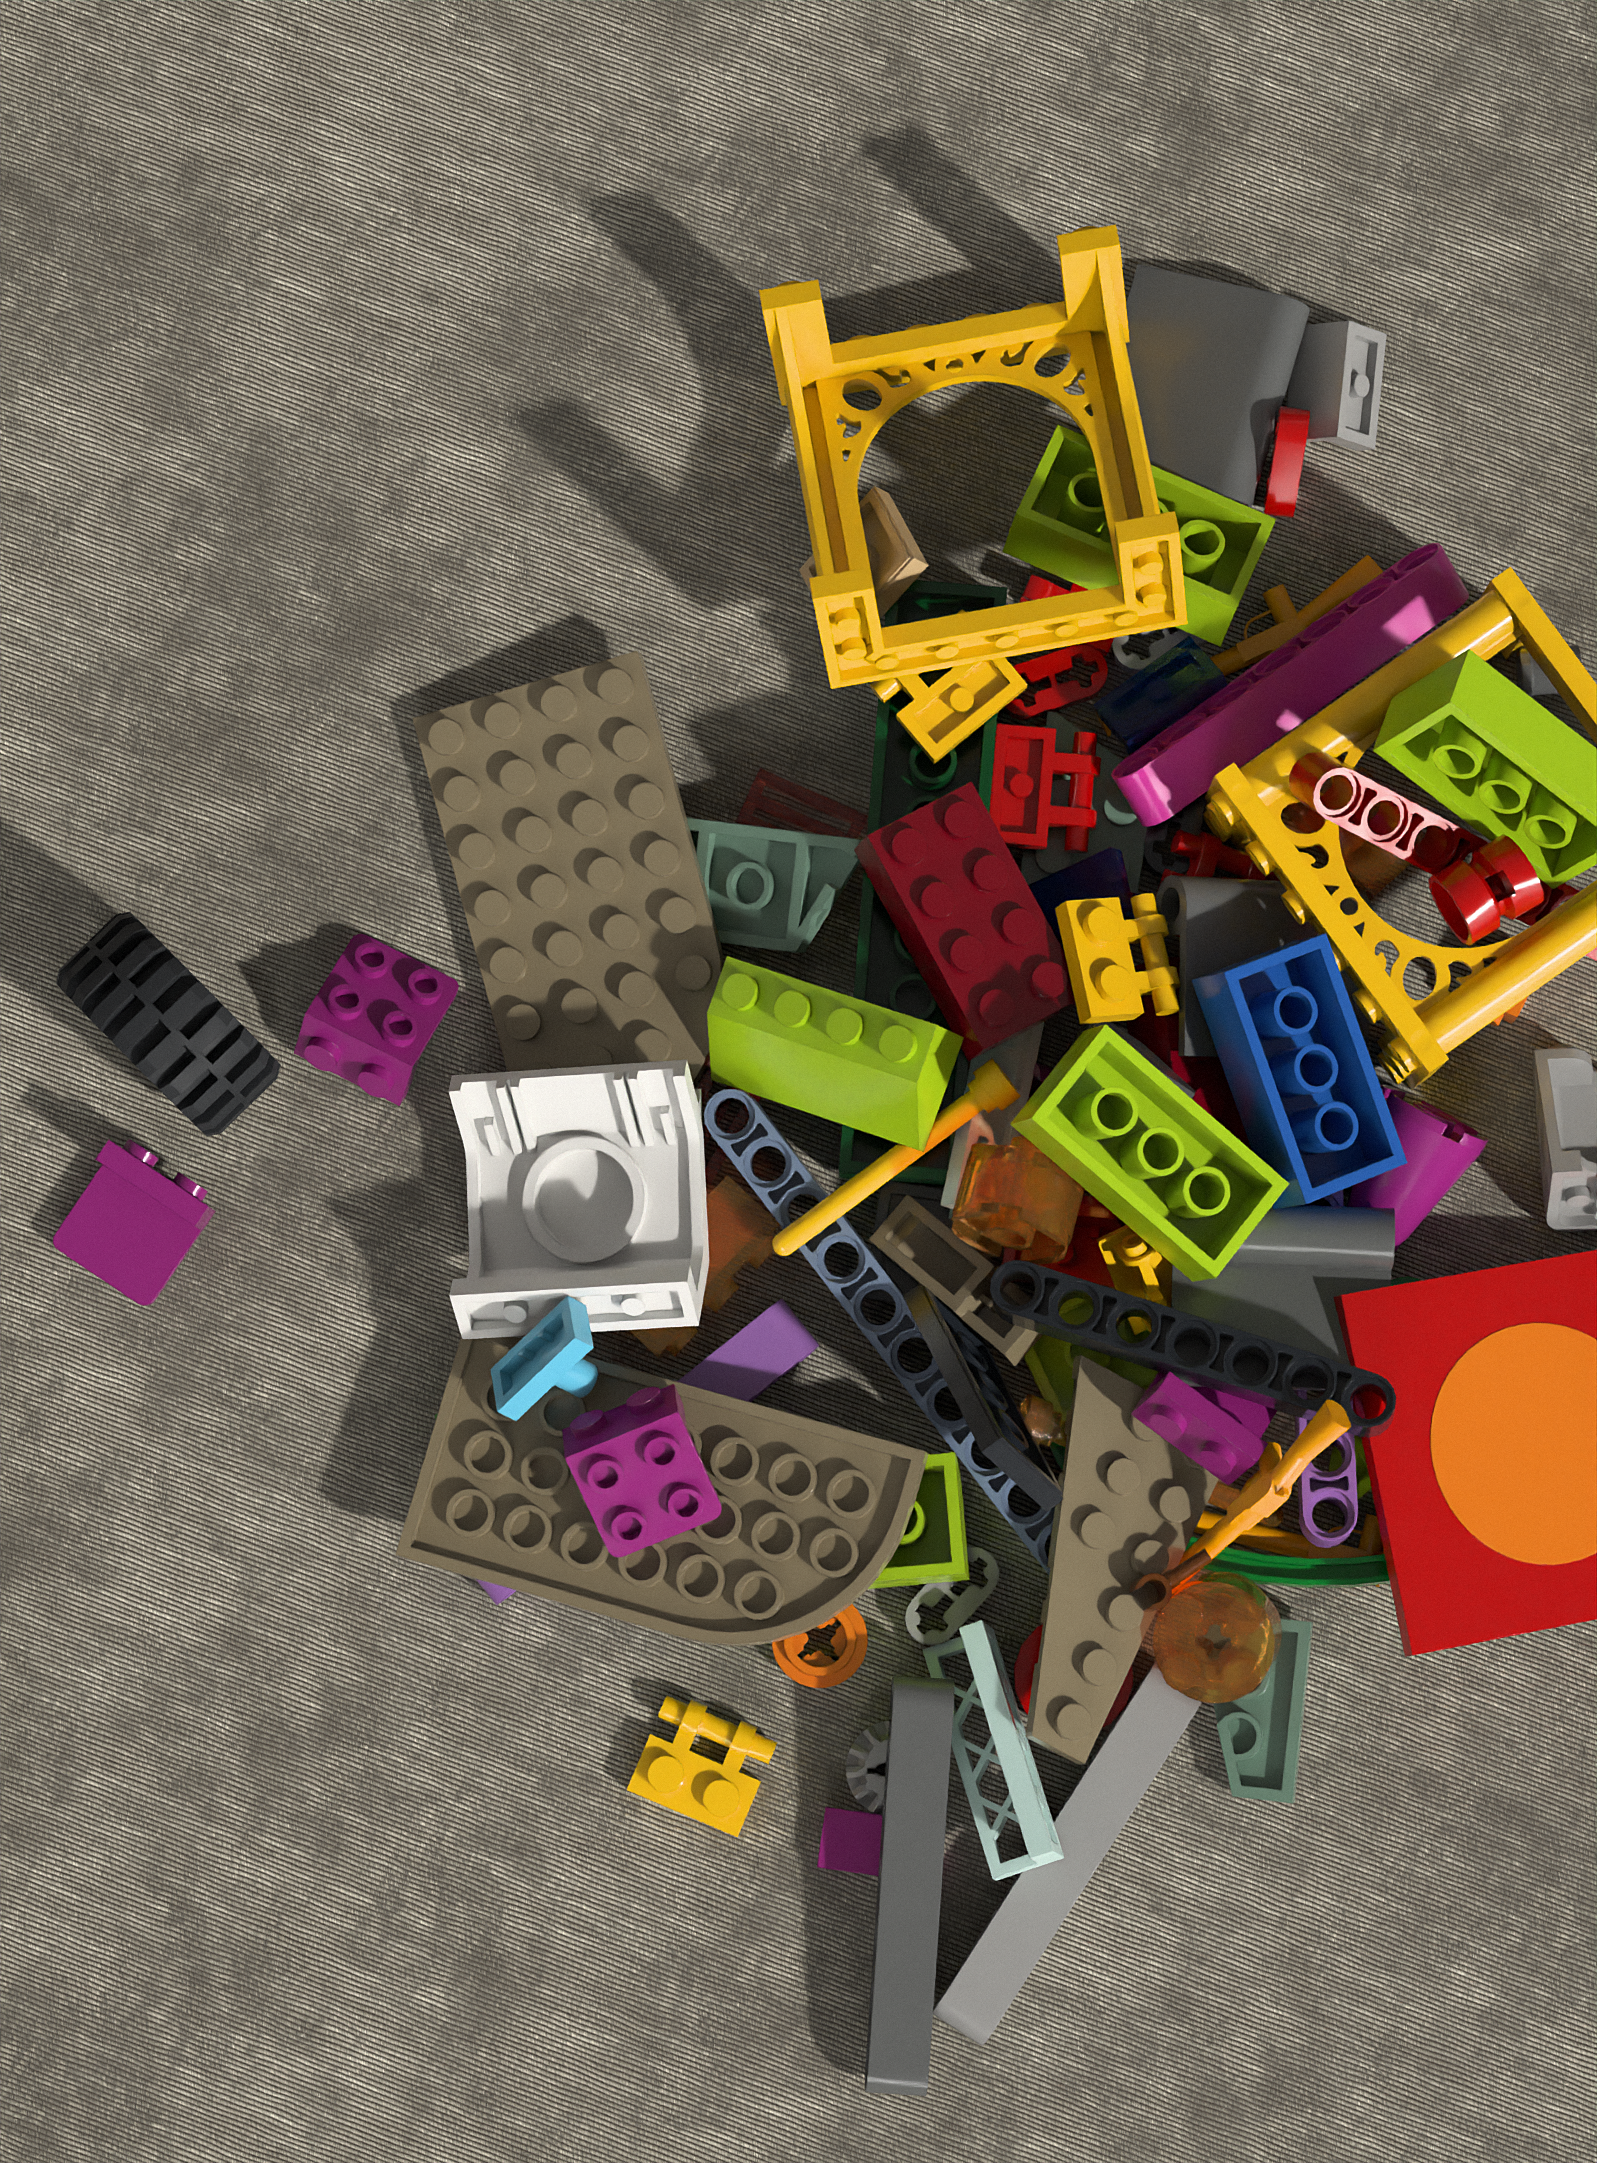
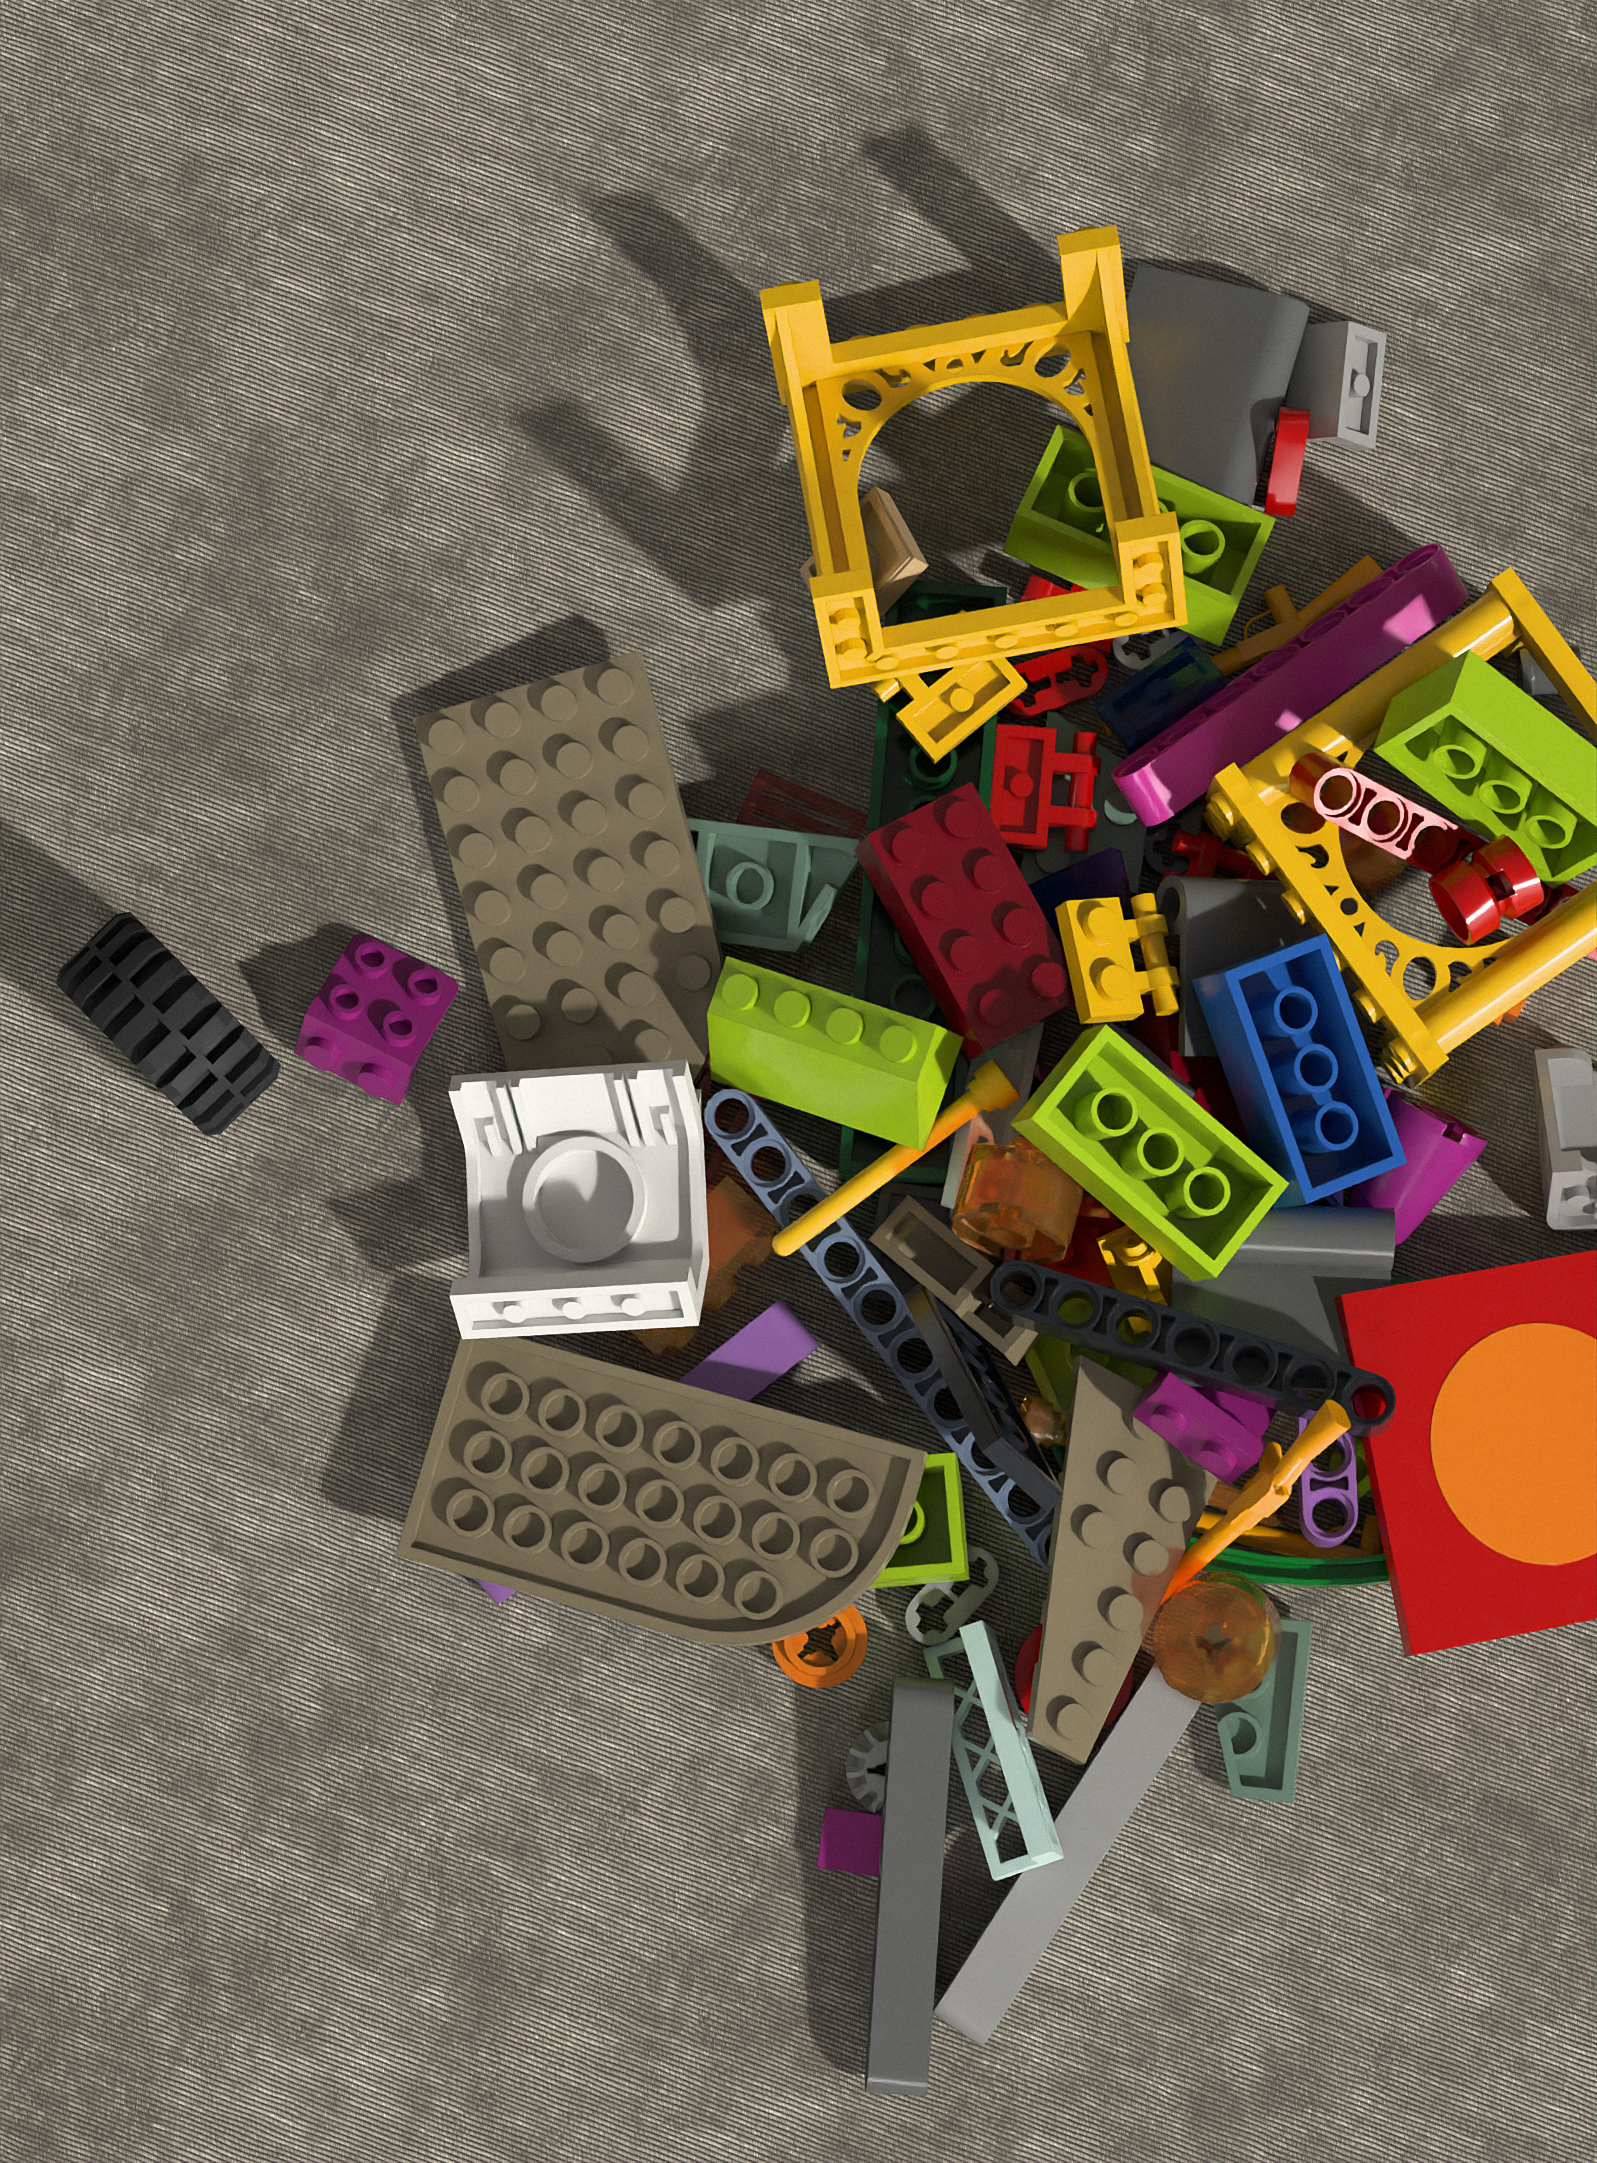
(133, 1223): magenta bracket -> none
(546, 1358): medium azure tile -> none
(640, 1471): magenta bracket -> none
(696, 1784): yellow plate -> none
(1171, 1578): reddish brown hand -> none

